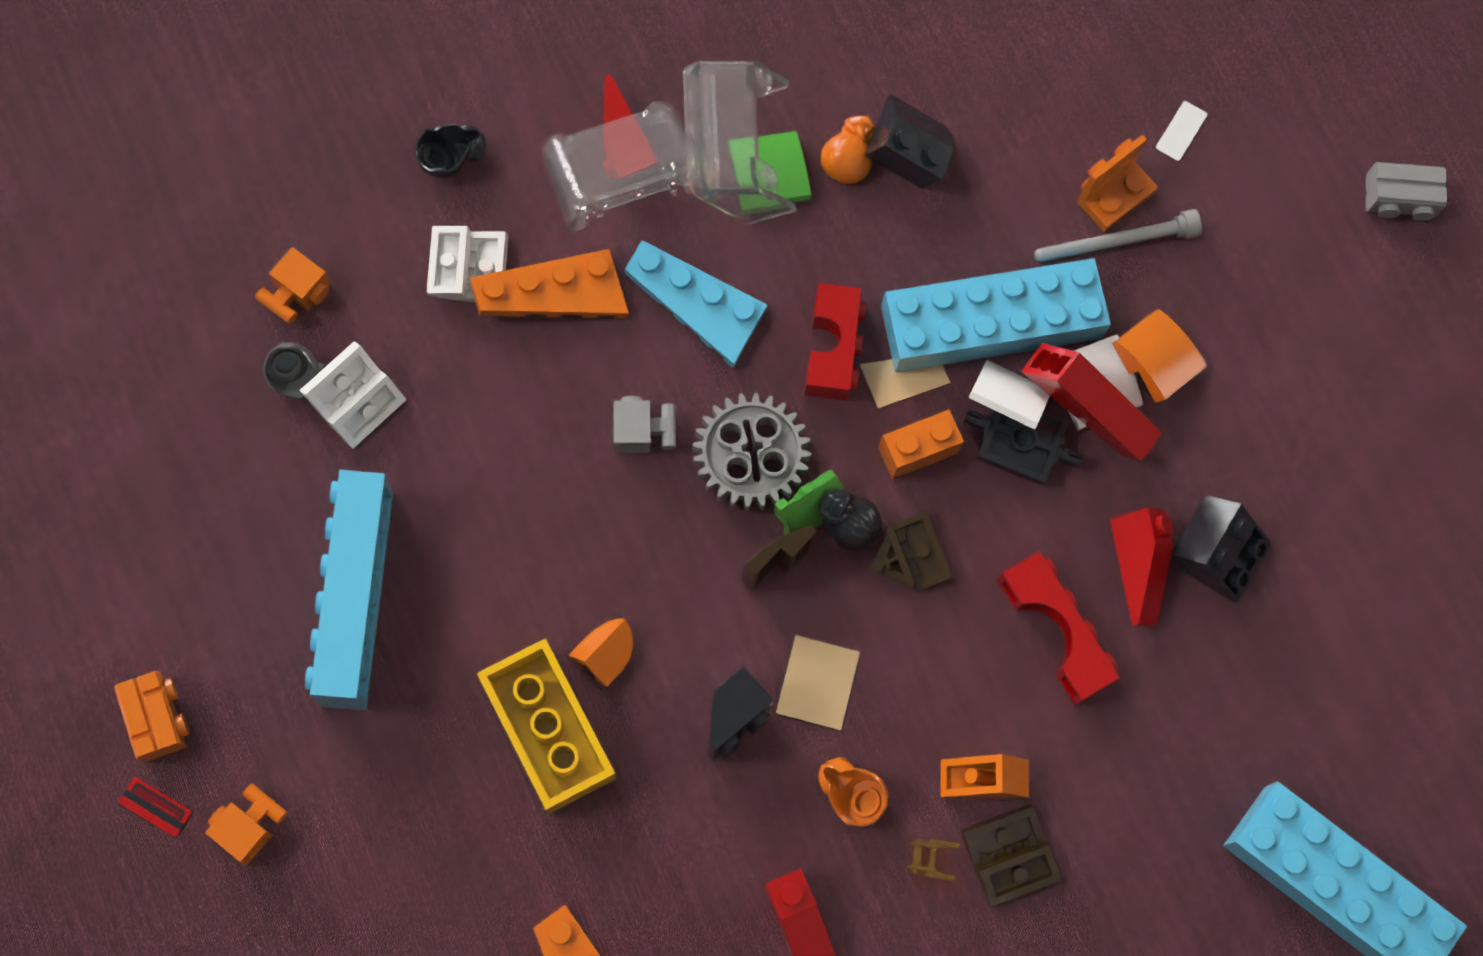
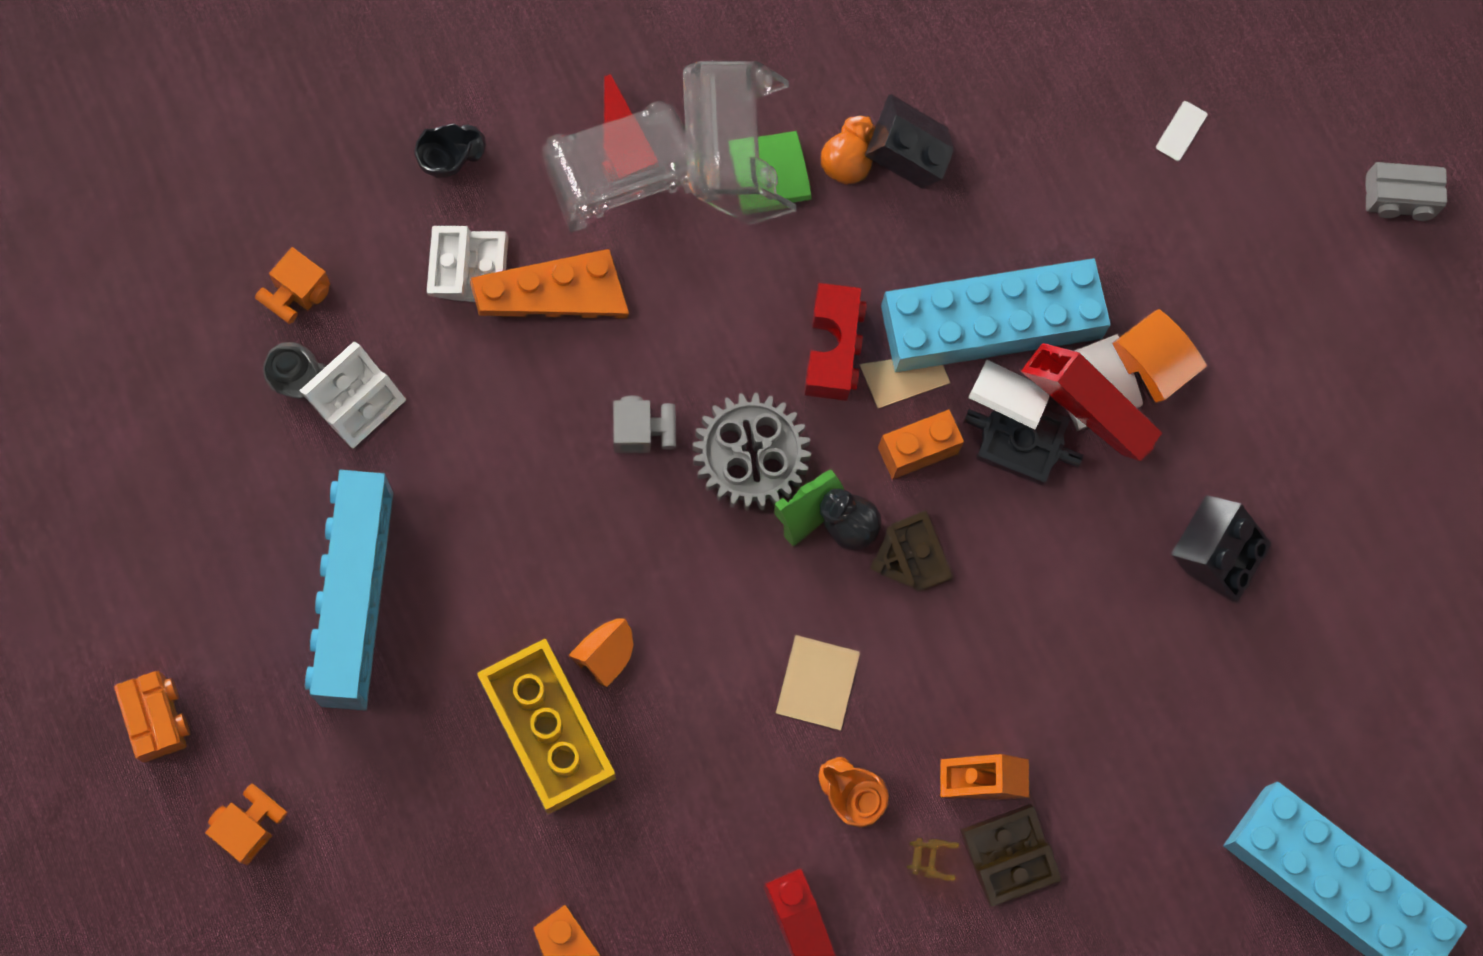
(155, 806): sticker -> none
(707, 305): medium azure wing -> none
(736, 708): black slope -> none
(783, 552): dark brown slope -> none
(1035, 587): red arch -> none
(1116, 185): orange bracket -> none
(1144, 559): red slope -> none
(1186, 224): light grey piece -> none

